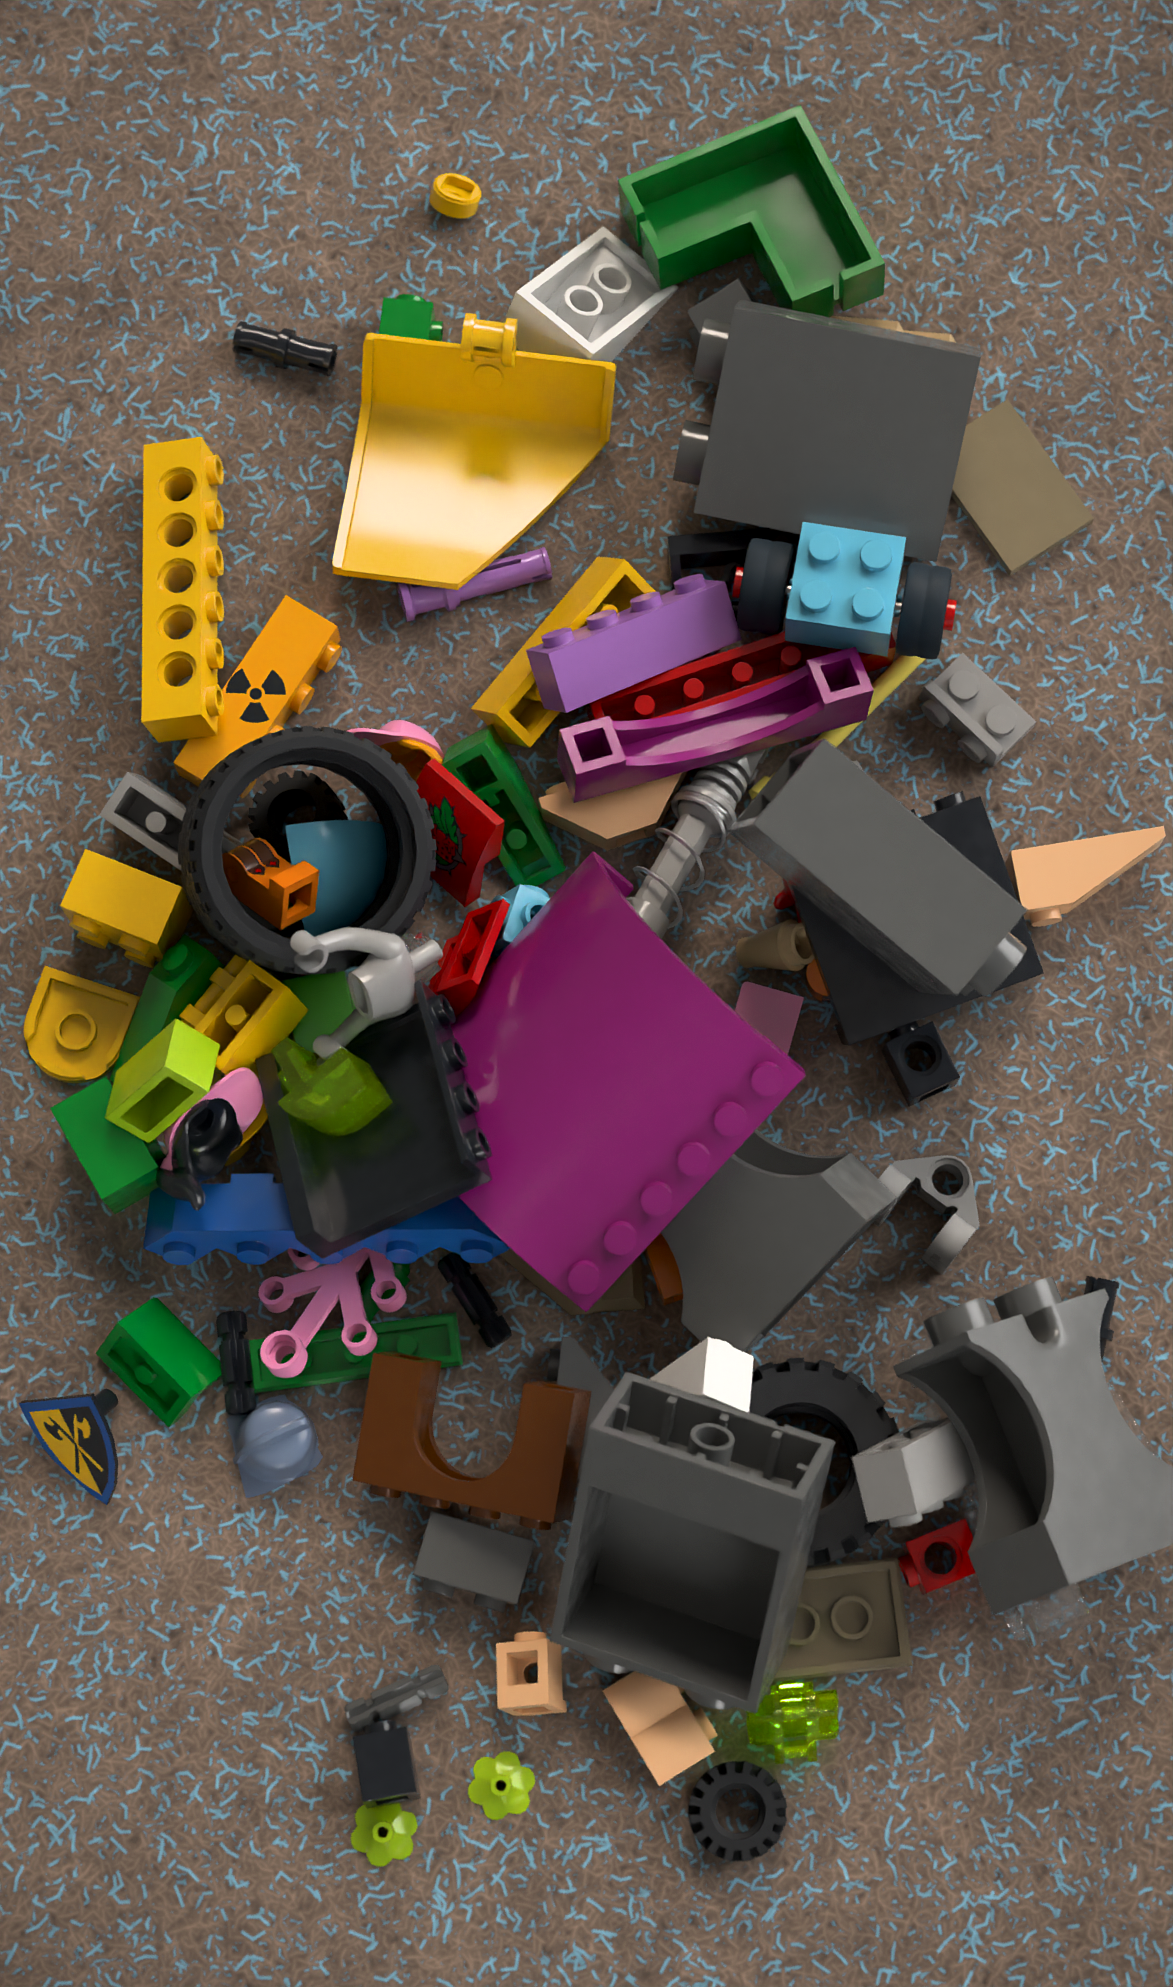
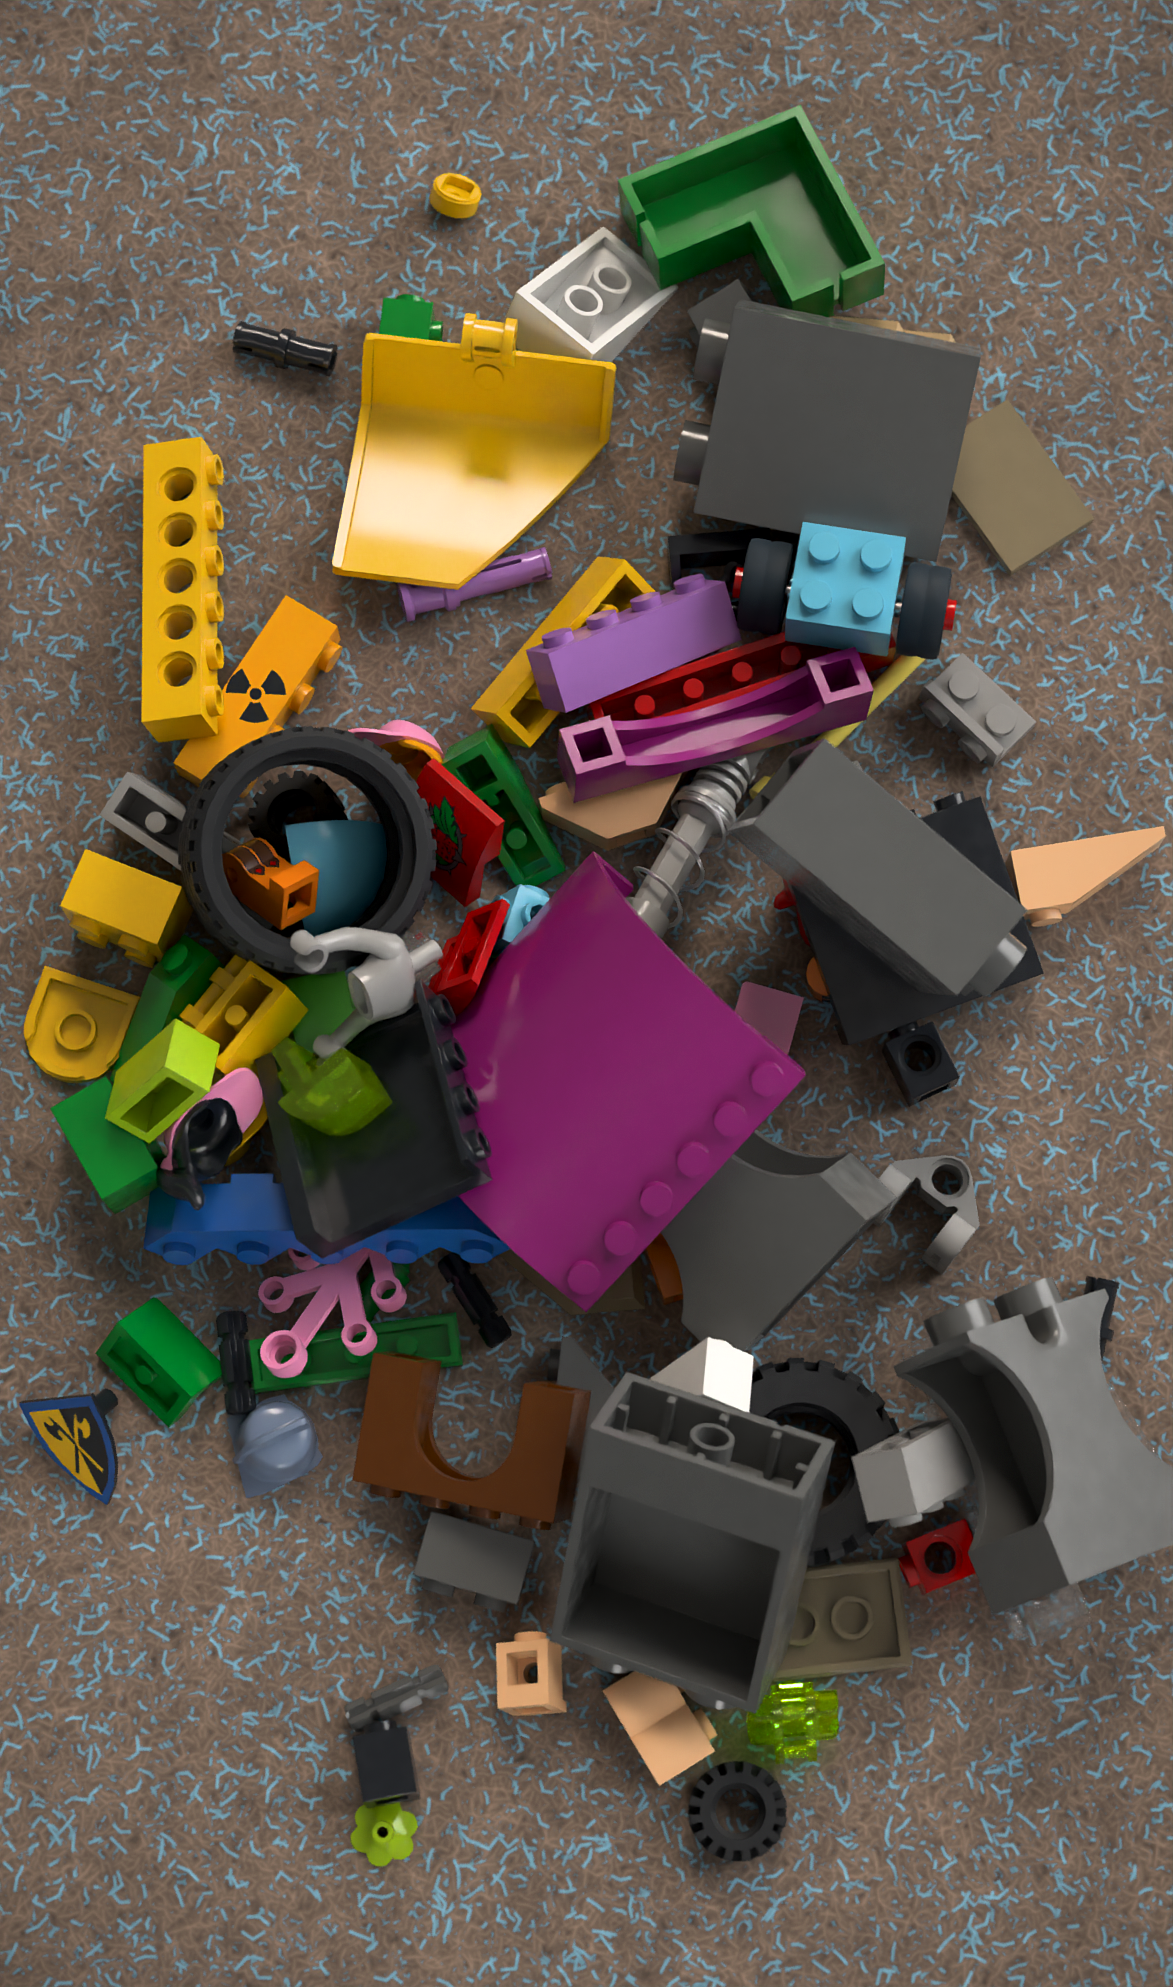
(518, 1782): lime plant -> none
(777, 947): tan cone -> none

